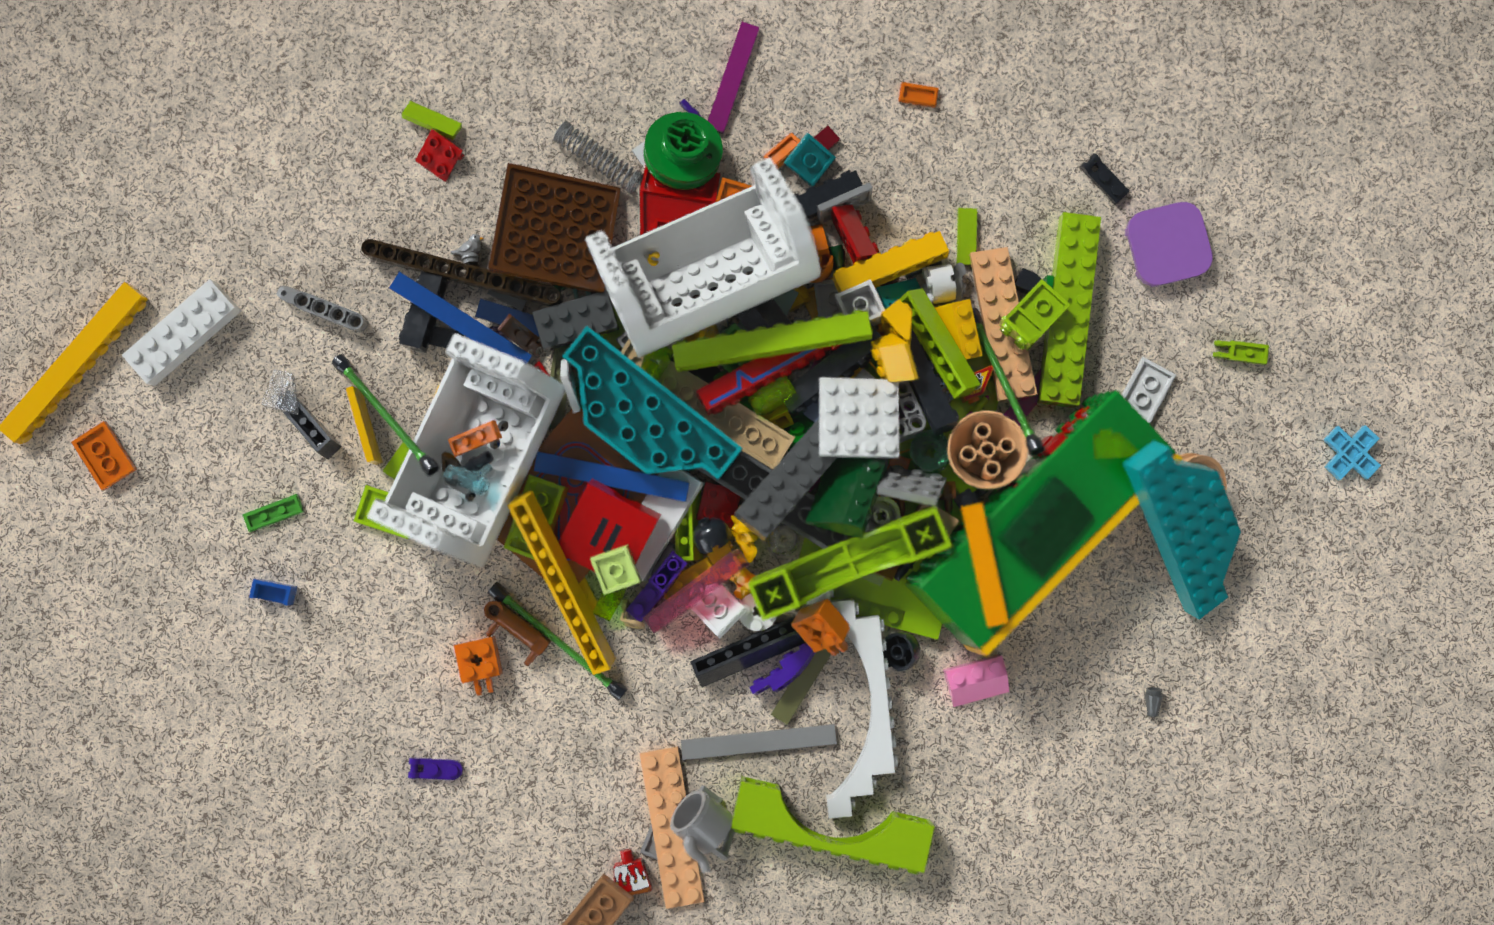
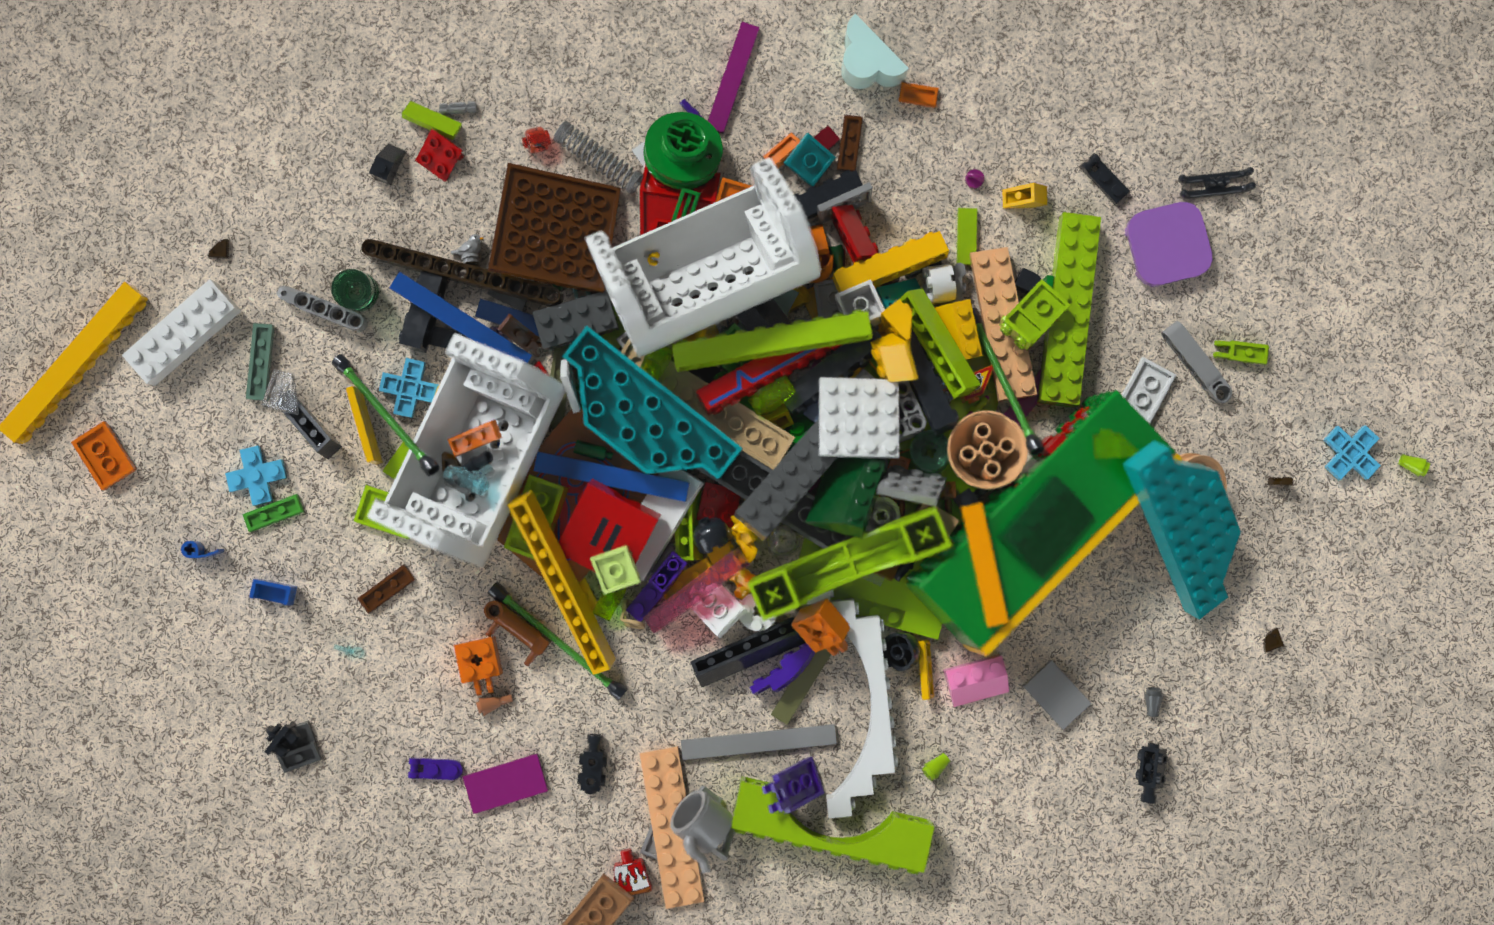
(199, 550): none -> blue panel
(220, 250): none -> dark brown tile
(256, 475): none -> medium azure plate
(260, 361): none -> sand green plate
(277, 745): none -> black hips
(303, 751): none -> dark grey slope
(344, 288): none -> clear green wheel
(348, 650): none -> clear light blue hand
(386, 589): none -> reddish brown tile
(387, 163): none -> black slope
(408, 387): none -> medium azure plate
(458, 108): none -> light grey axle
(489, 704): none -> nougat cone
(505, 783): none -> magenta tile
(536, 140): none -> clear red head
(589, 770): none -> black brick
(592, 450): none -> dark green cylinder
(690, 192): none -> green tile
(795, 786): none -> dark purple tile
(849, 143): none -> reddish brown tile
(869, 58): none -> light aqua brick
(926, 673): none -> yellow tile
(935, 767): none -> lime cone
(974, 179): none -> magenta tile
(1025, 196): none -> yellow slope
(1057, 694): none -> light grey tile
(1151, 771): none -> black brick
(1197, 361): none -> light grey piece
(1216, 183): none -> black piece
(1272, 640): none -> dark brown tile
(1285, 481): none -> dark brown tile
(1414, 464): none -> lime cone

